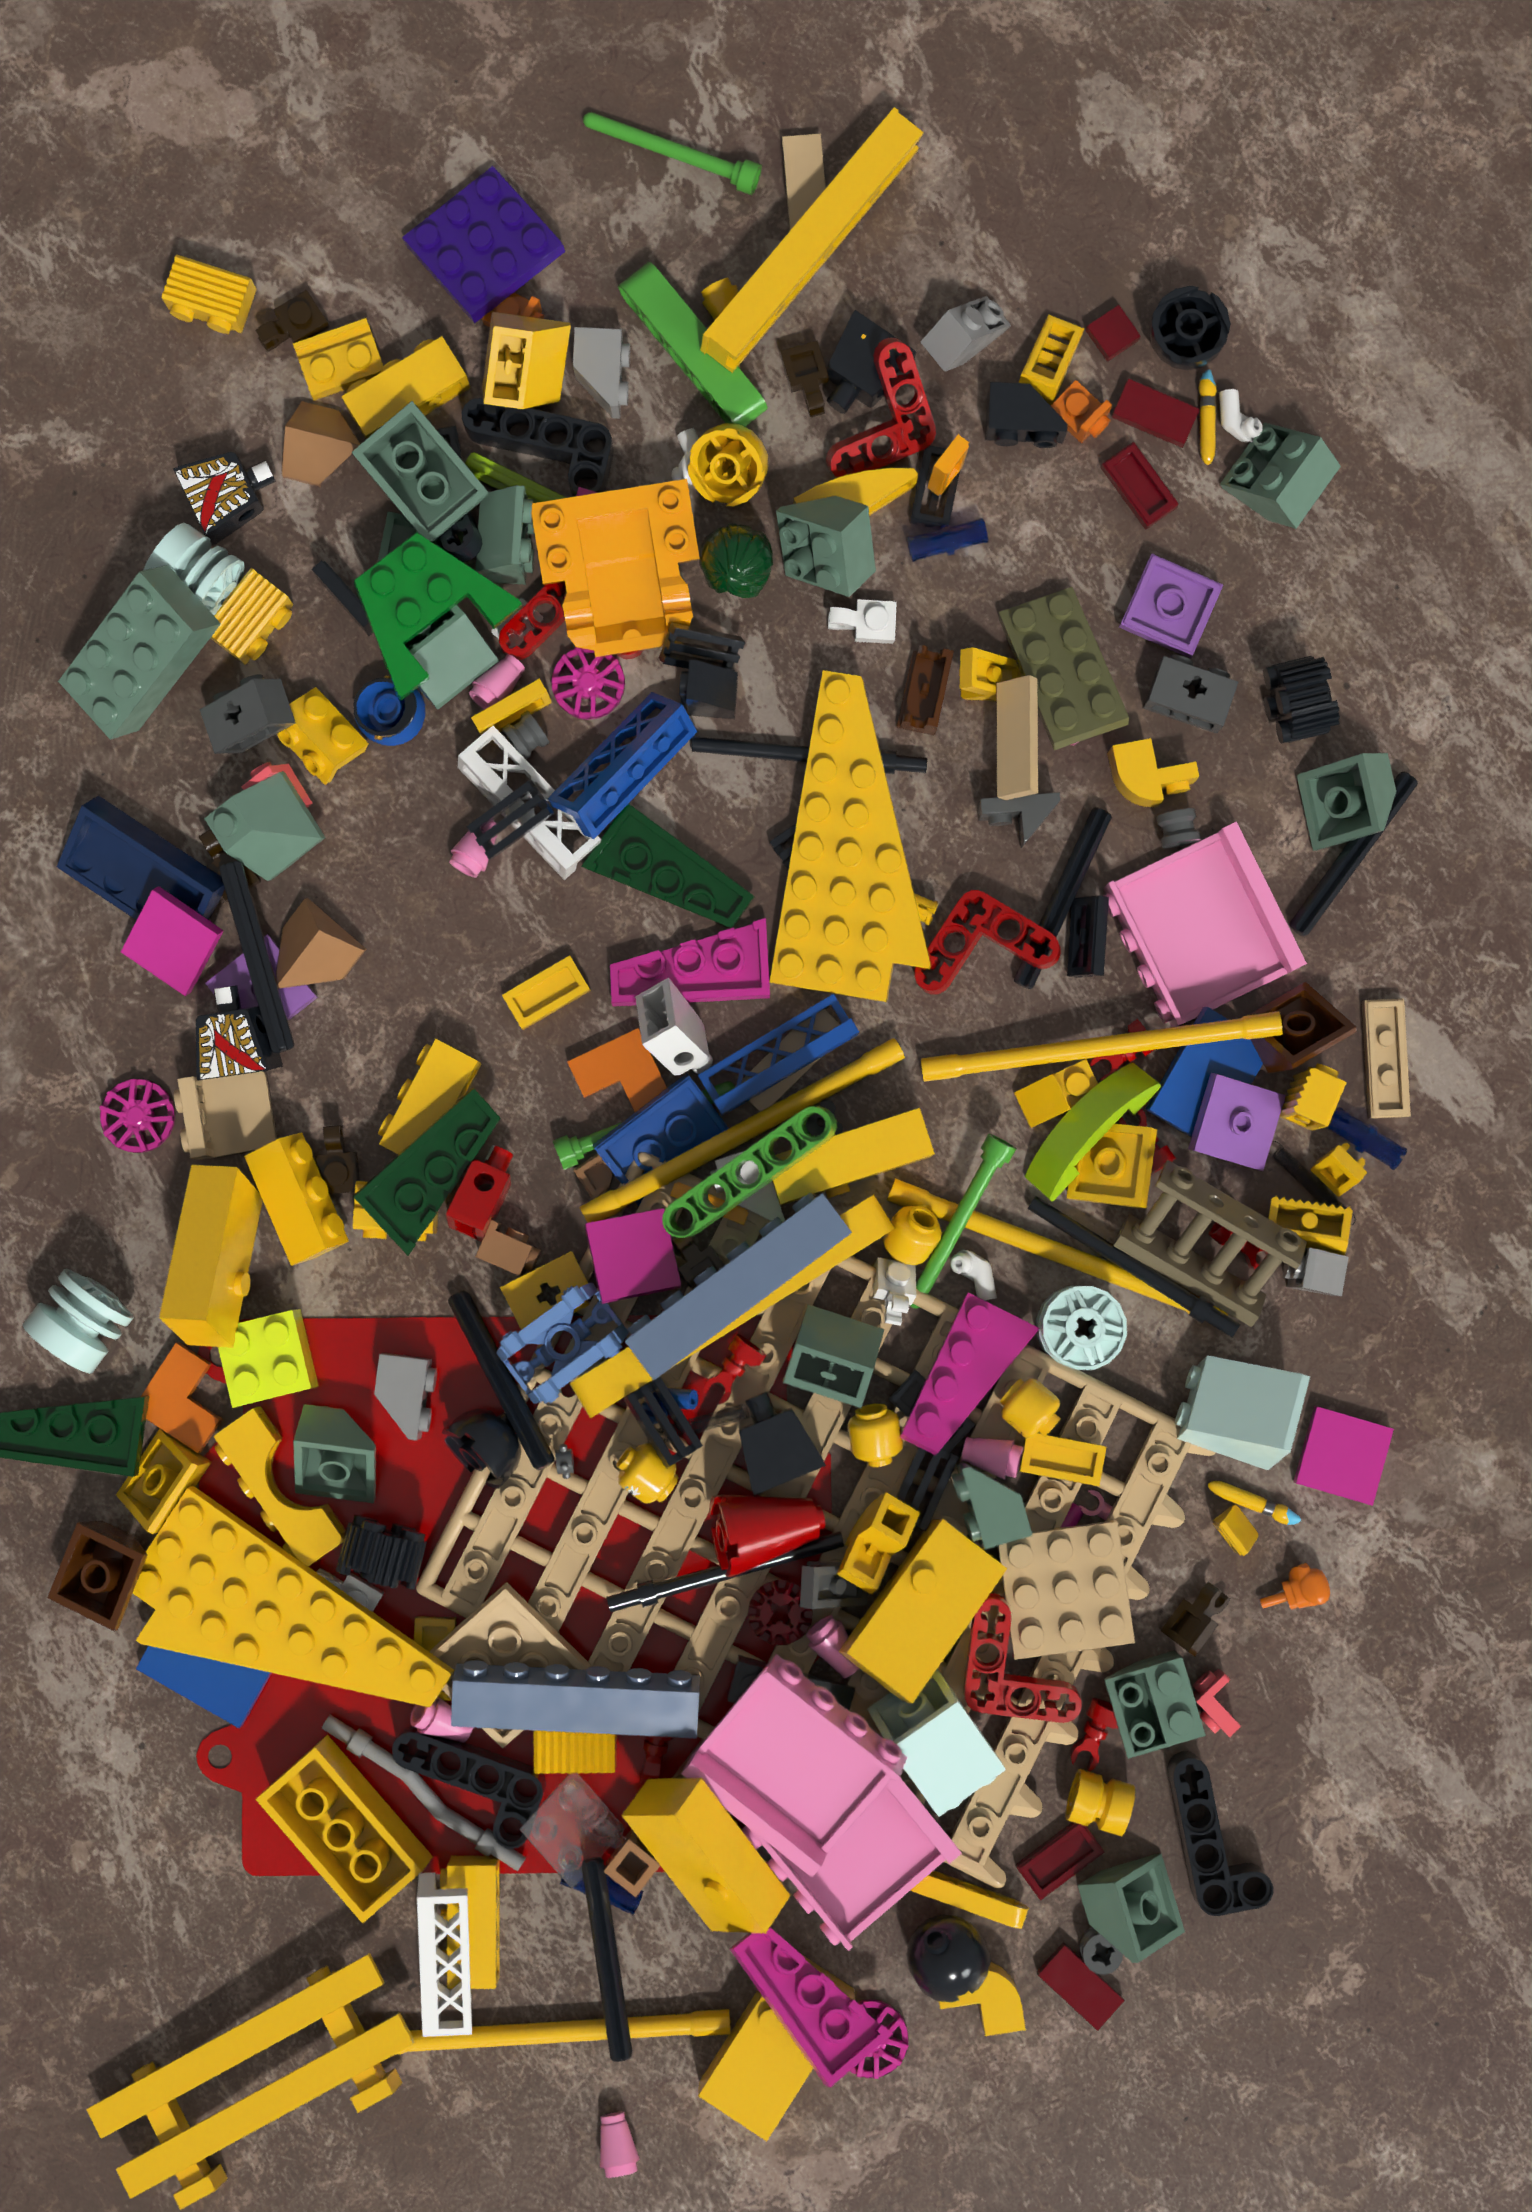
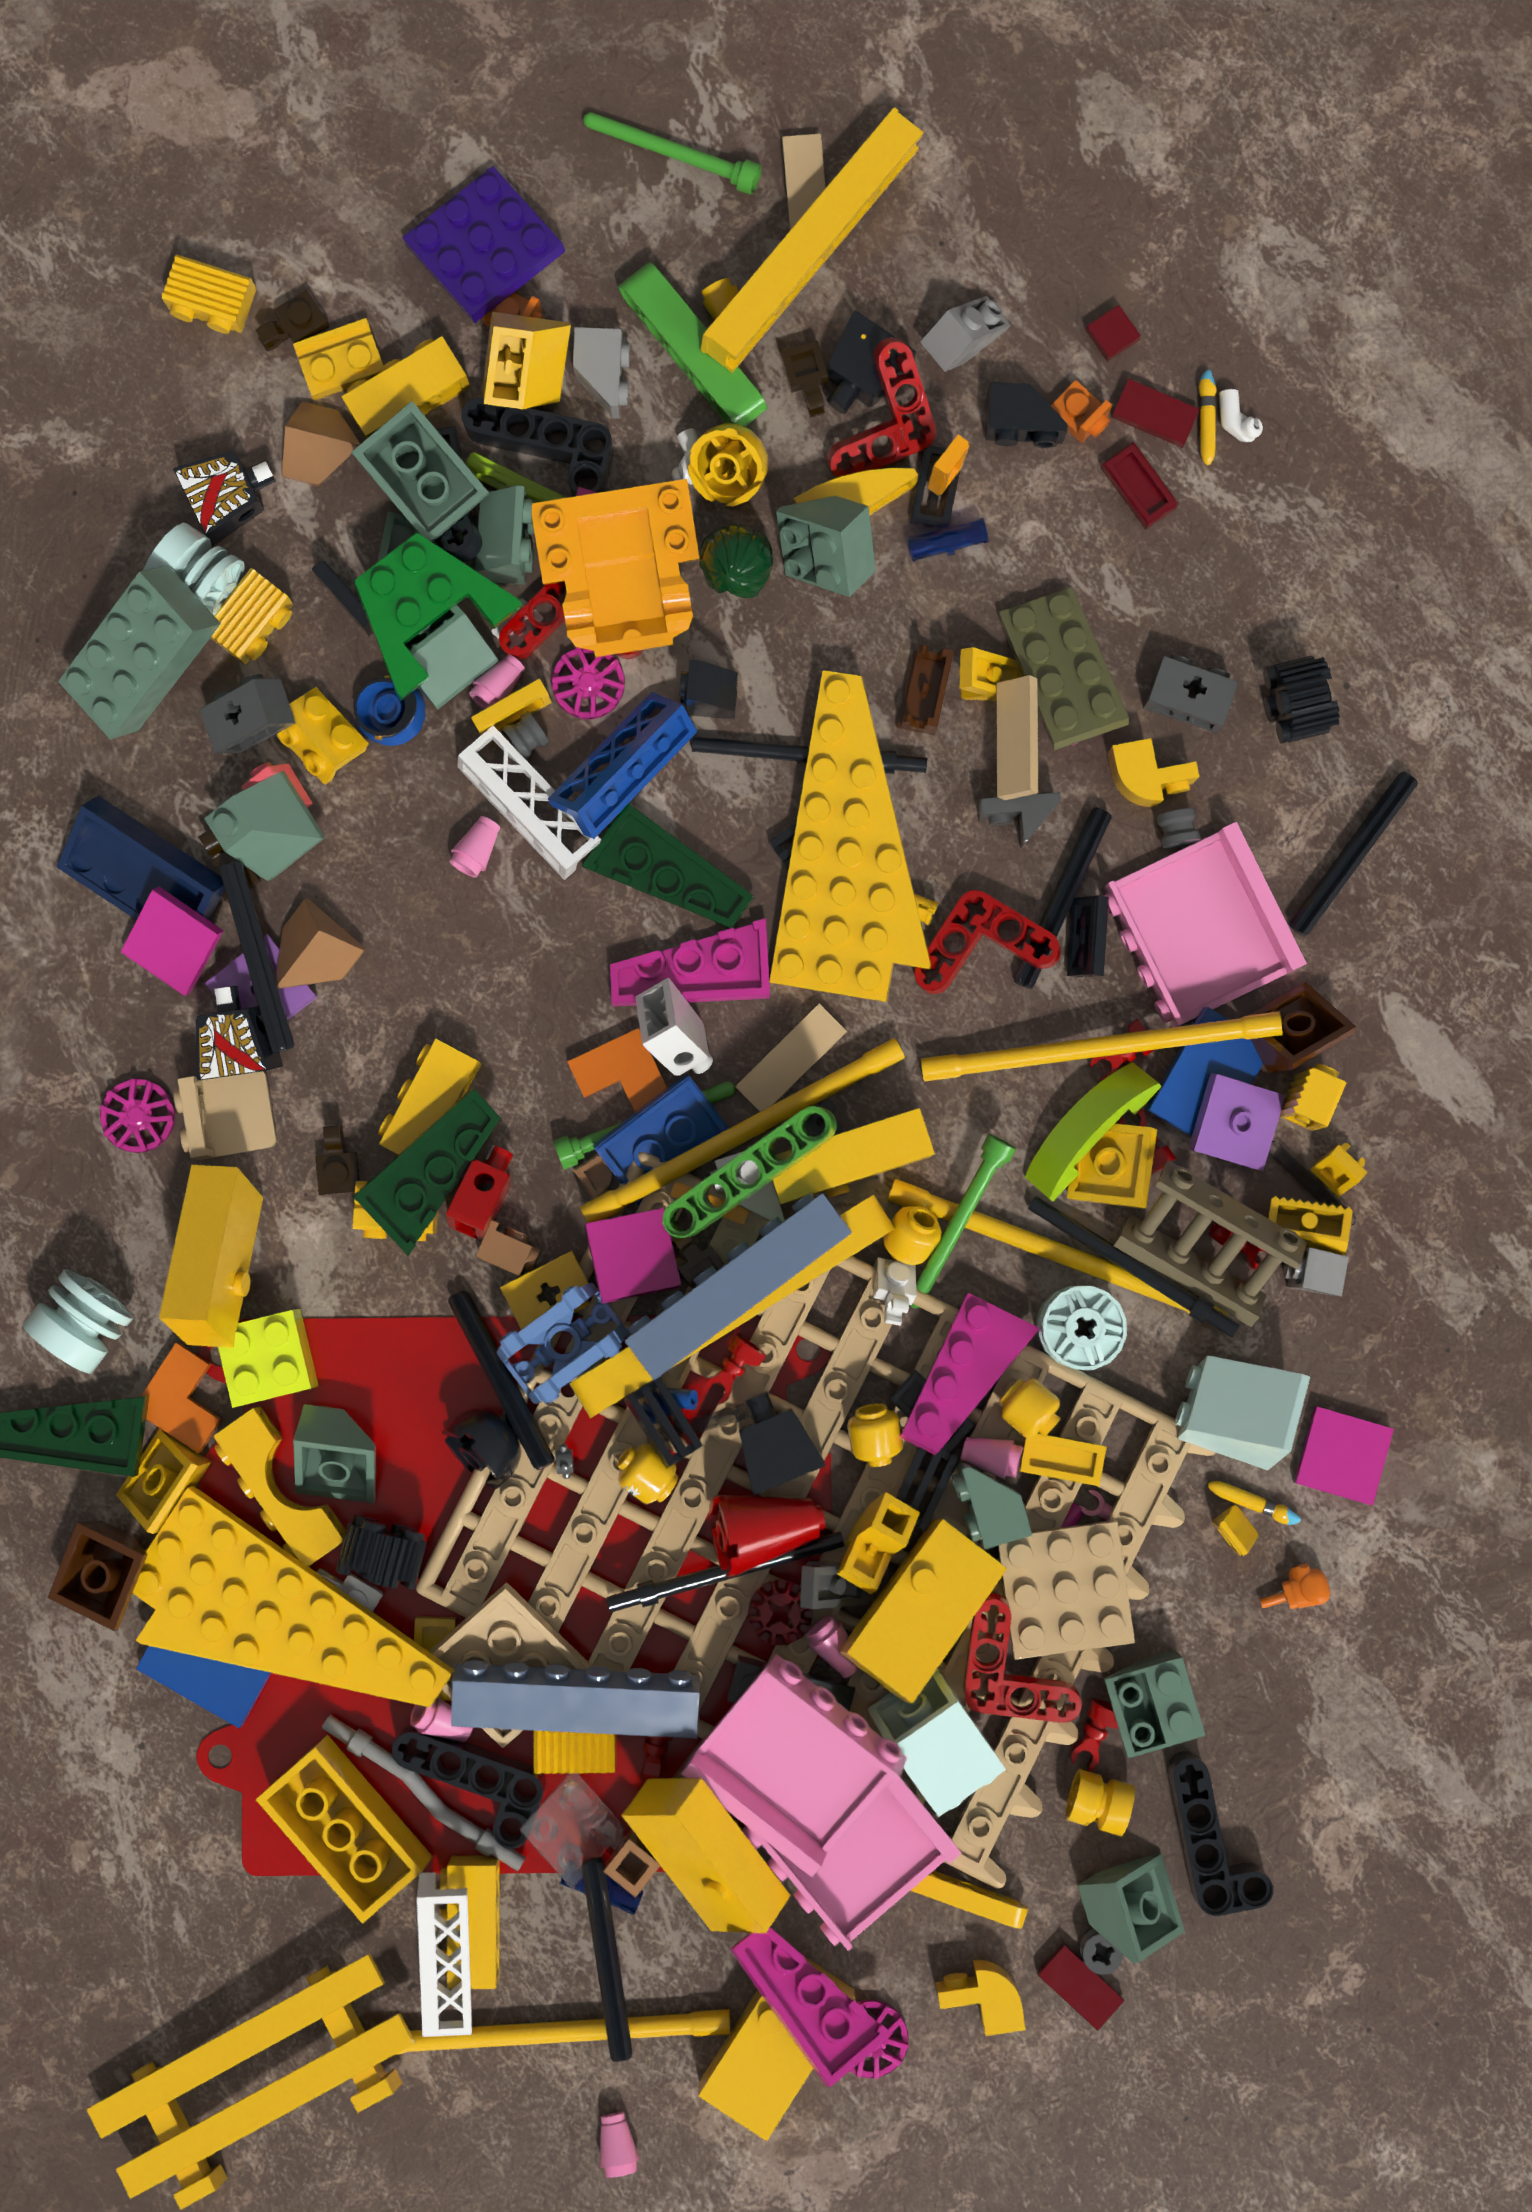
(296, 1198): yellow brick -> none
(403, 1391): light grey slope -> none
(484, 838): black tile -> none
(546, 992): yellow tile -> none
(729, 657): black tile -> none
(784, 1068): blue fence -> none
(834, 1356): sand green slope -> none
(872, 621): white plate -> none
(947, 1957): black cylinder -> none
(976, 1269): white arm -> none
(1041, 379): yellow slope -> none
(1055, 1093): yellow slope -> none
(1059, 1859): dark red tile -> none
(1171, 606): medium lavender plate -> none
(1189, 328): black cylinder -> none
(1192, 1623): dark brown plate -> none
(1214, 1713): coral bracket -> none
(1281, 474): sand green slope -> none
(1347, 799): sand green slope -> none
(1367, 1138): clear blue pin -> none
(1386, 1058): tan tile -> none

